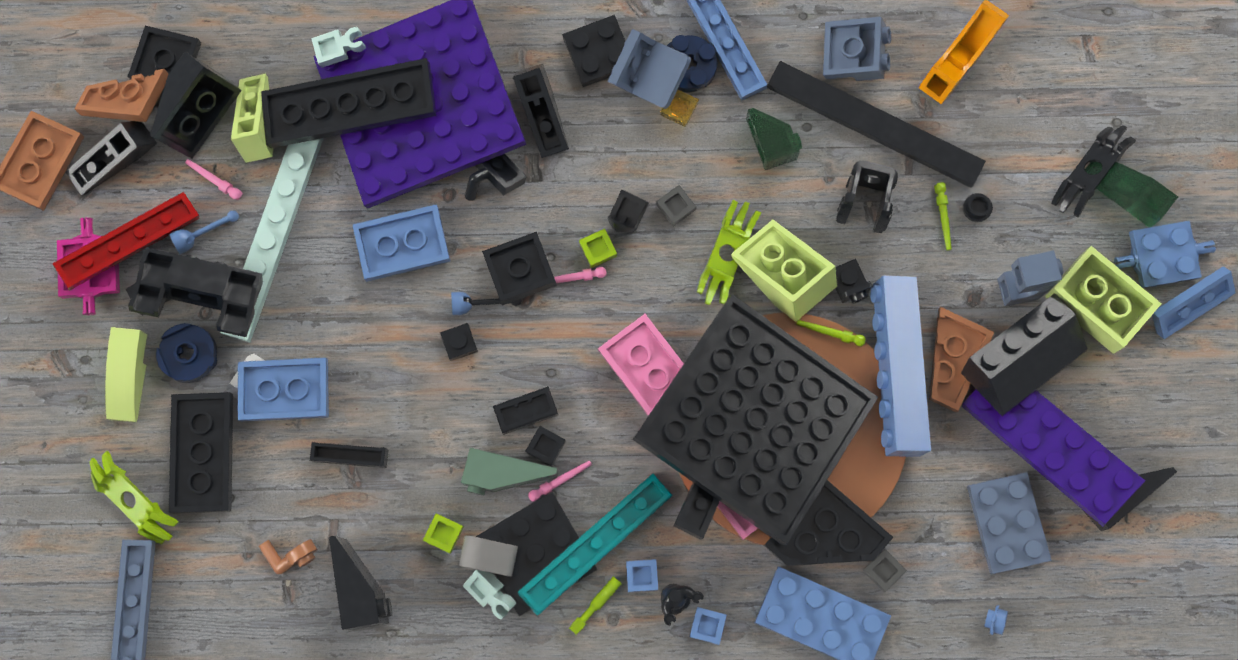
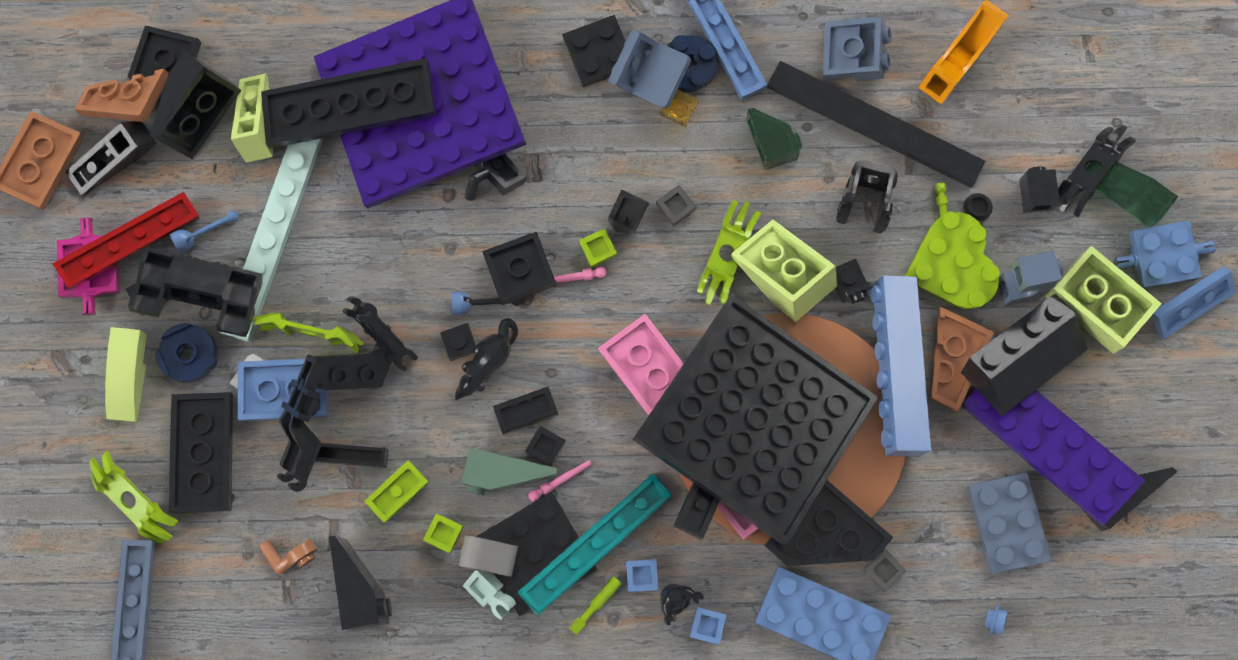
(223, 185): bright pink piece -> none
(333, 47): light aqua plate -> none
(334, 373): none -> black piece
(336, 336): none -> lime piece
(396, 491): none -> lime plate
(401, 243): medium blue plate -> none
(489, 356): none -> black animal
(541, 110): black slope -> none
(846, 336): lime piece -> none
(953, 262): none -> lime plate
(1039, 190): none -> black brick

